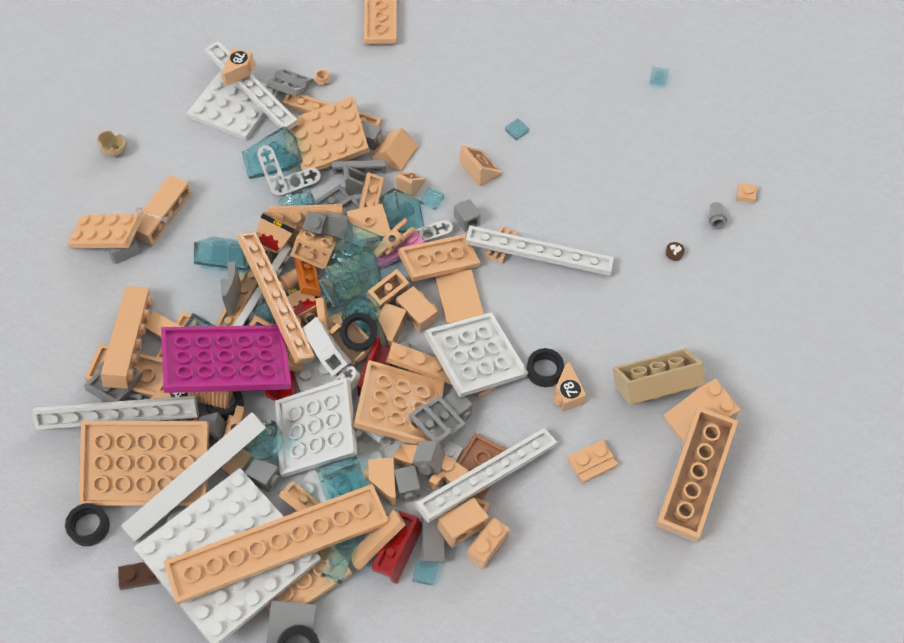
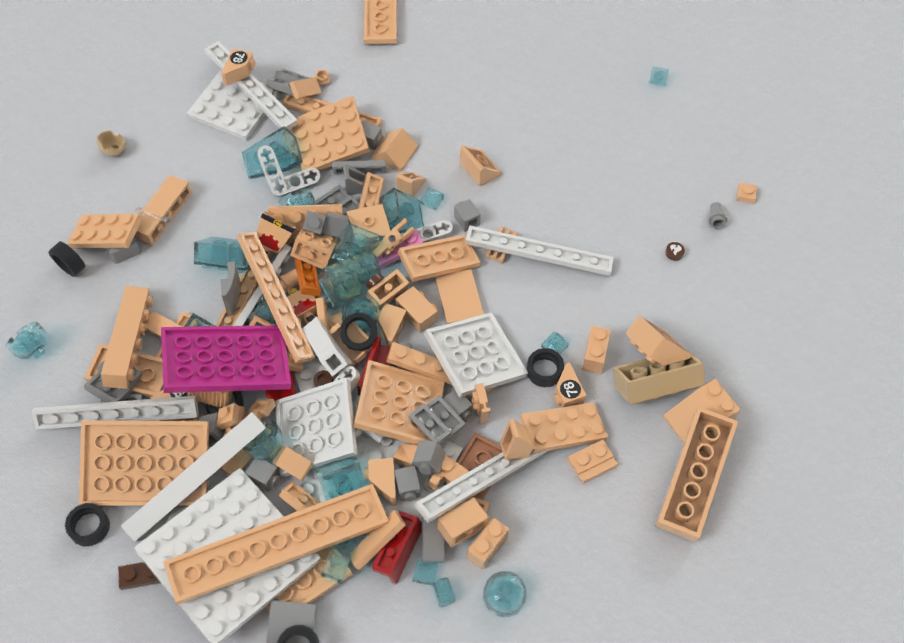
(29, 342): none -> clear light blue cylinder
(66, 259): none -> black tyre
(228, 416): none -> light nougat plate
(262, 408): none -> light nougat plate
(292, 463): none -> light nougat slope
(305, 88): none -> light nougat tile
(322, 377): none -> reddish brown tile
(374, 280): none -> reddish brown tile
(443, 592): none -> clear light blue piece
(480, 403): none -> light nougat plate
(504, 593): none -> clear light blue cylinder
(516, 441): none -> light nougat slope
(517, 129): clear light blue tile -> none
(555, 342): none -> clear light blue tile
(564, 427): none -> light nougat plate
(596, 349): none -> light nougat brick
(655, 343): none -> light nougat slope

